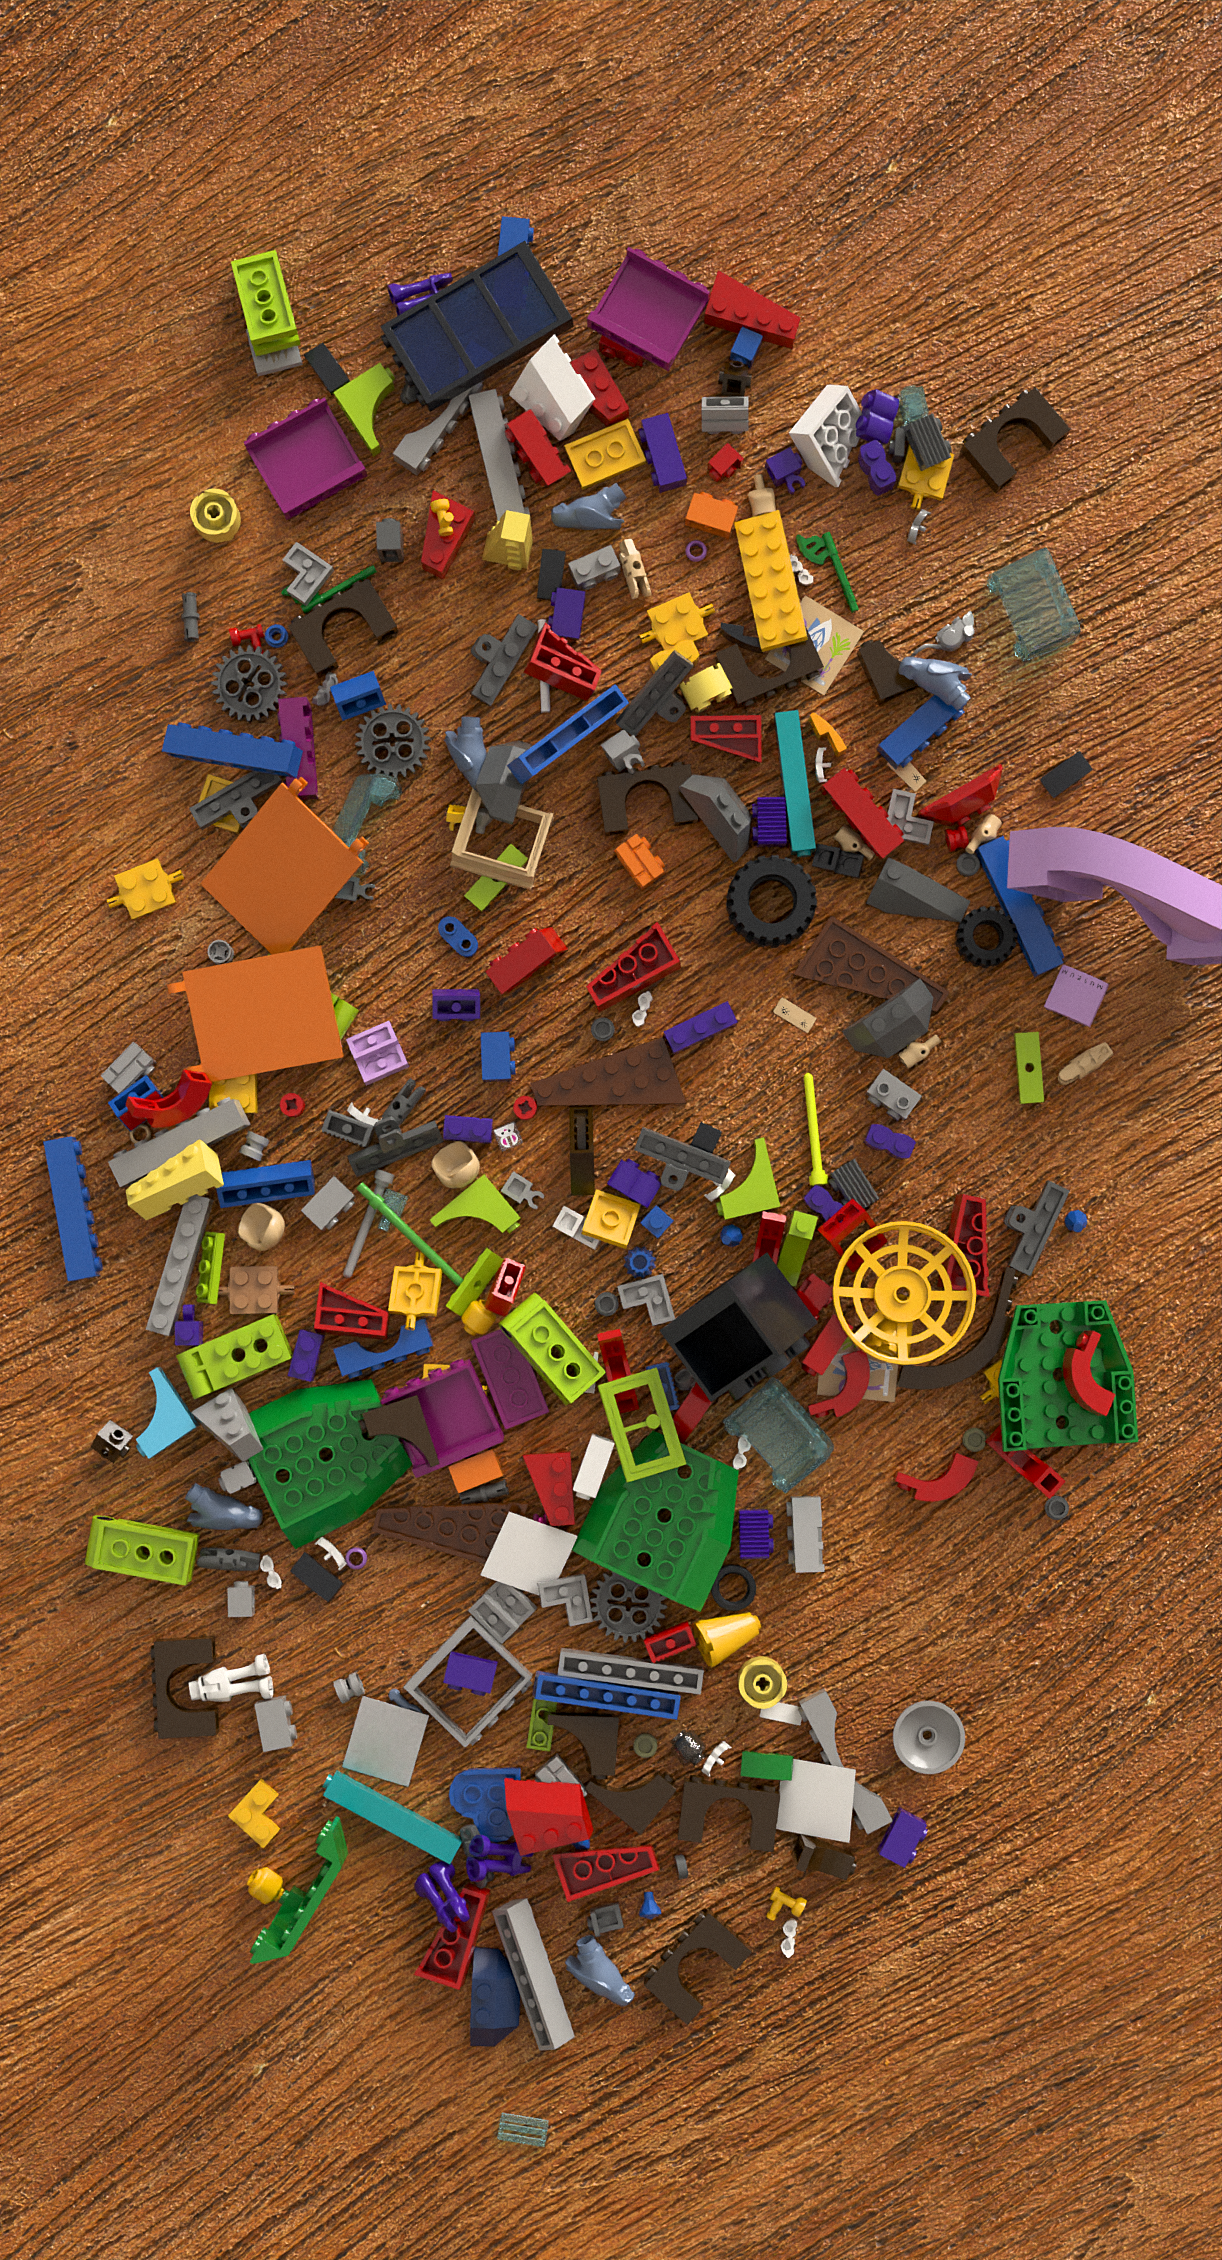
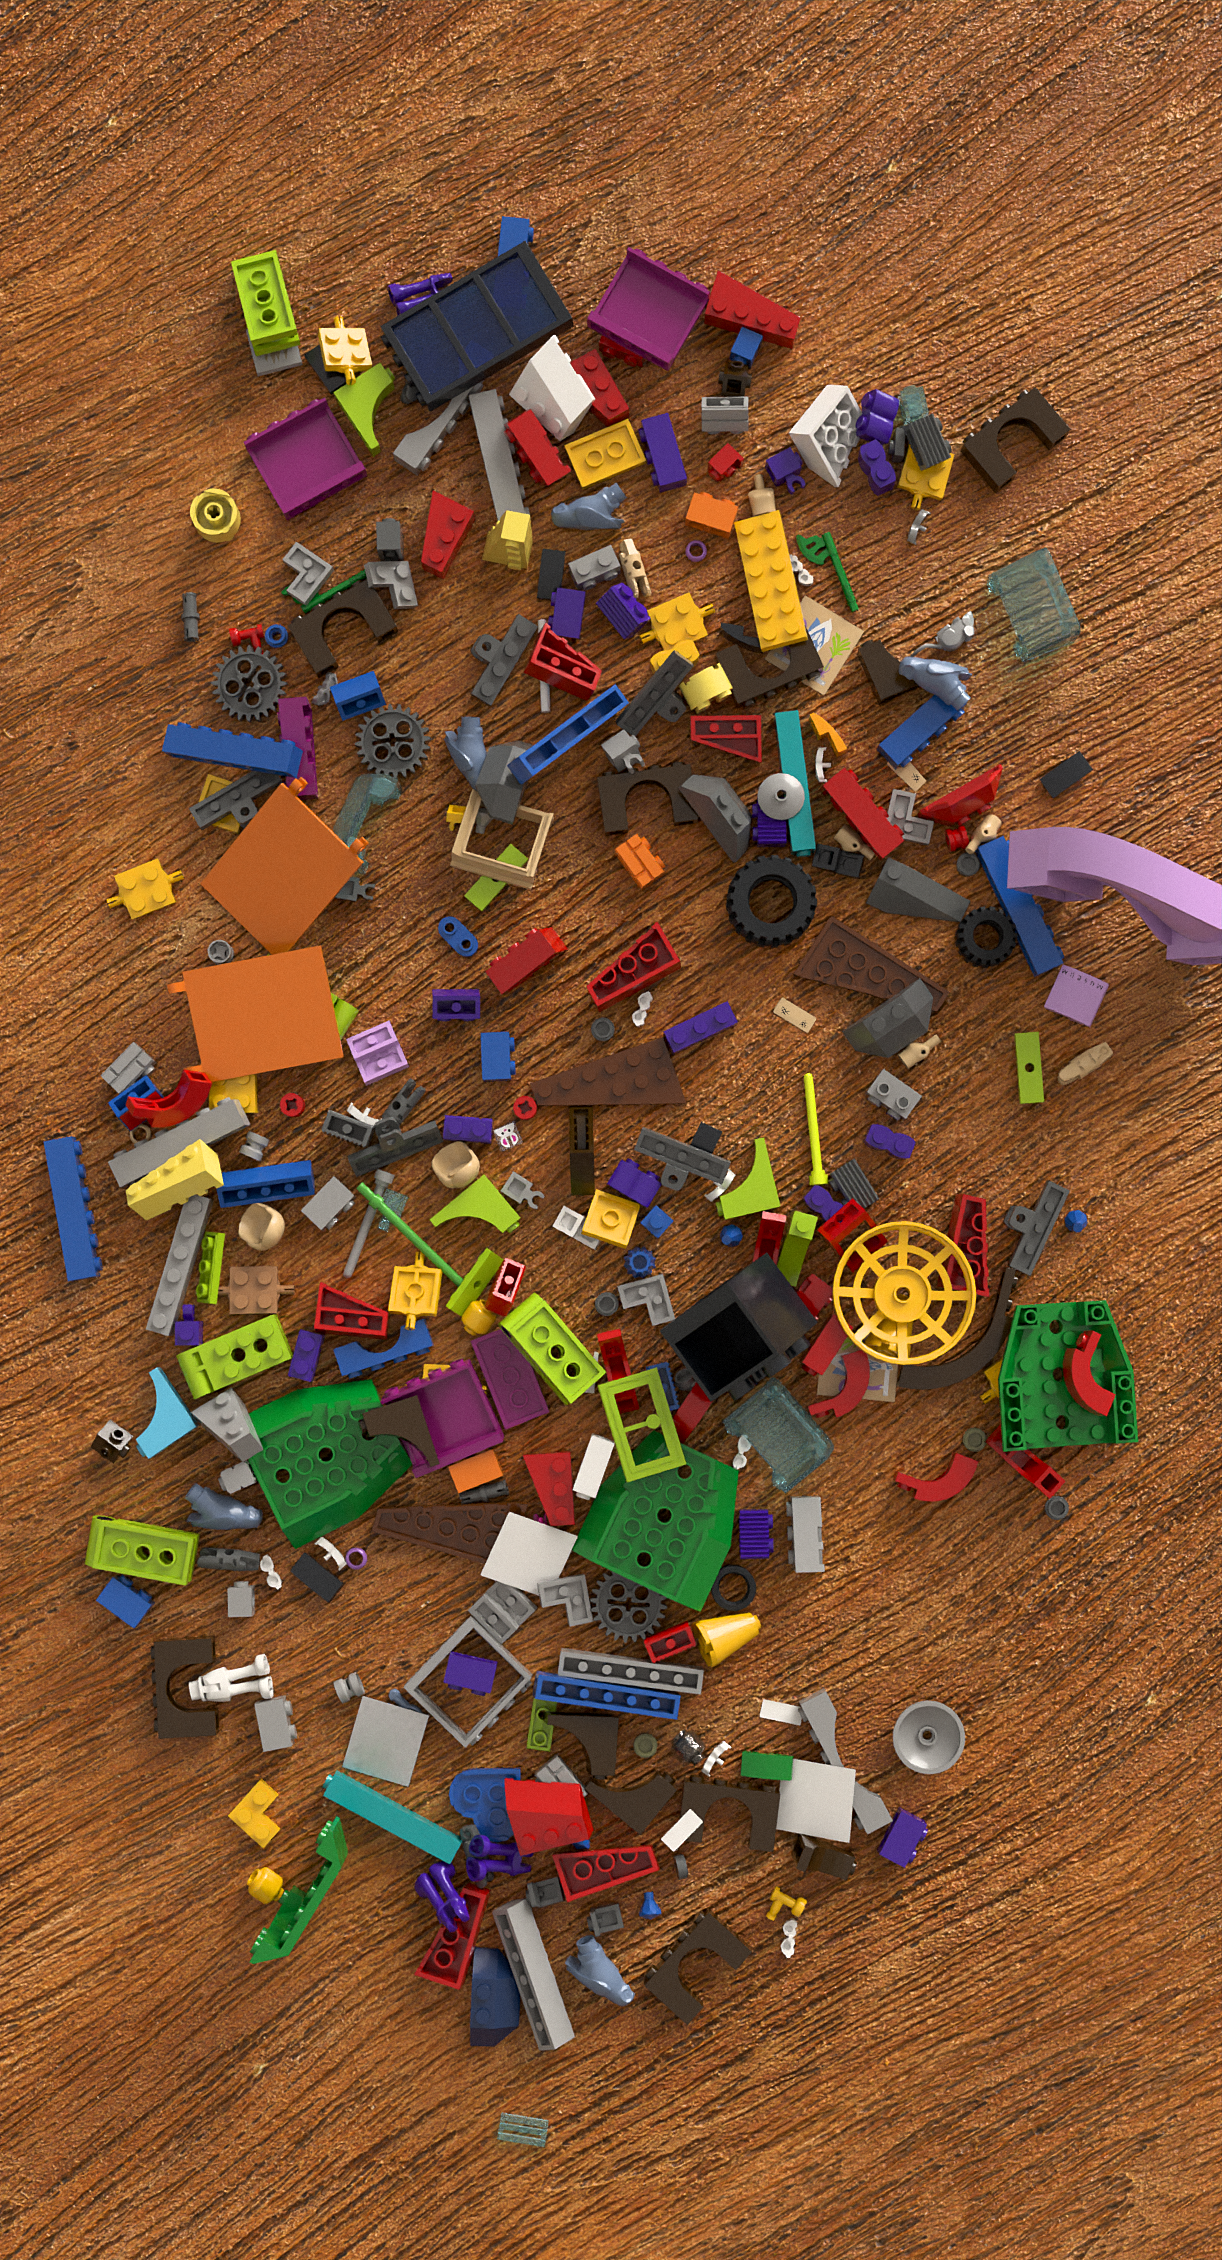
(126, 1600): none -> blue brick
(344, 350): none -> yellow plate
(395, 576): none -> light grey plate
(440, 507): yellow piece -> none
(545, 1893): none -> dark grey bracket
(623, 610): none -> dark purple brick
(682, 1830): none -> white sticker
(771, 1692): light yellow brick -> none
(780, 808): none -> light grey dish

